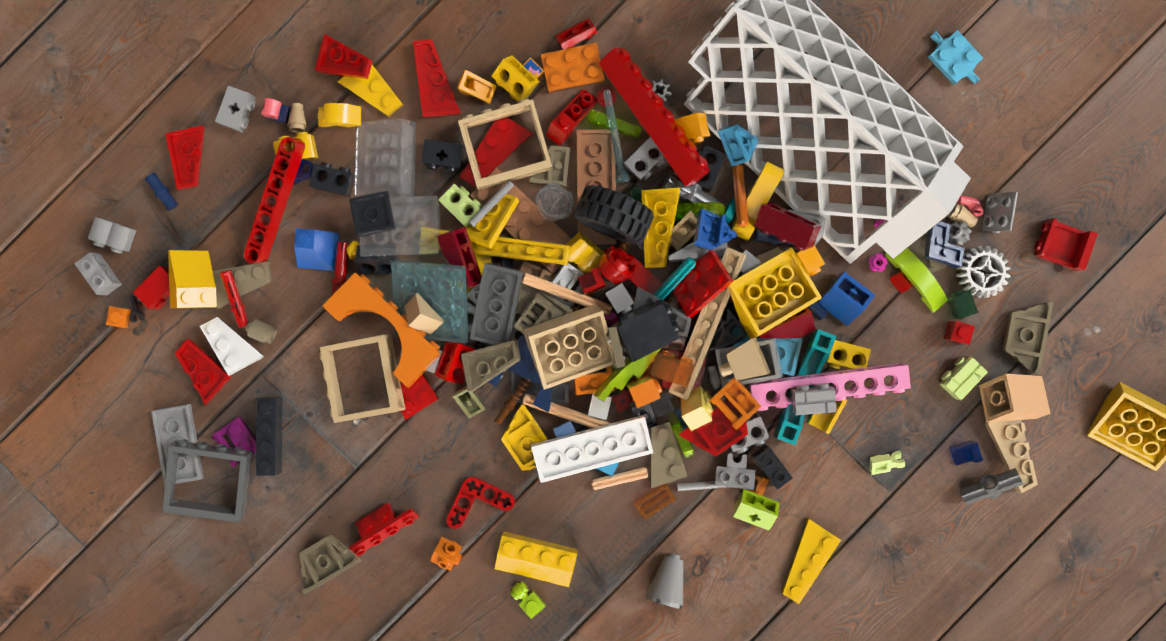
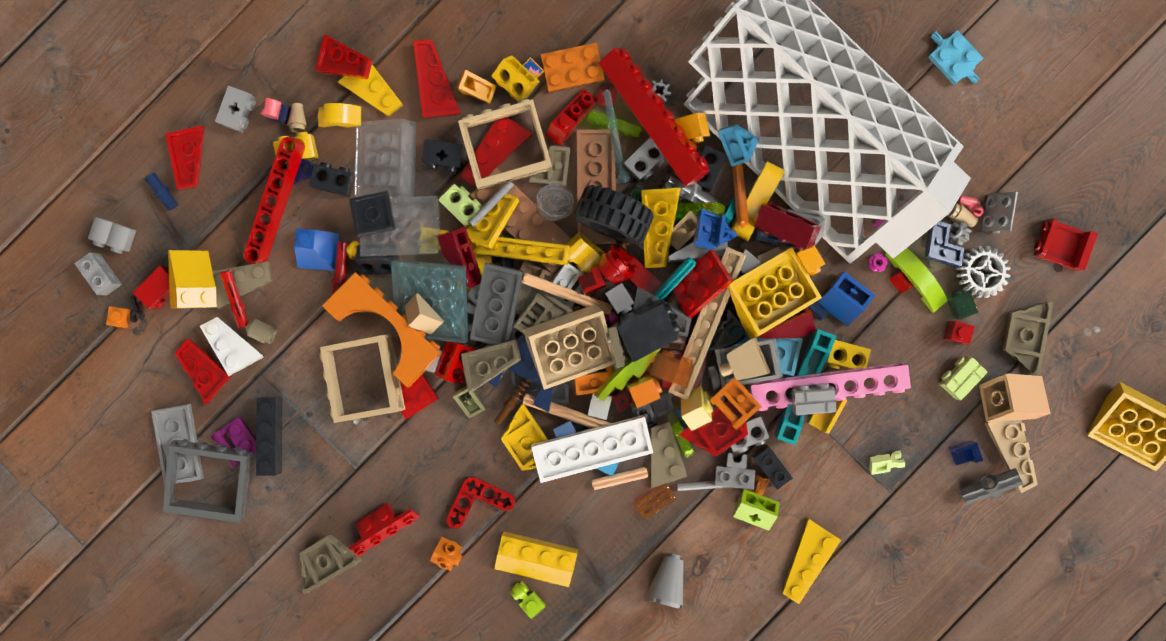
(576, 33): red plate -> none

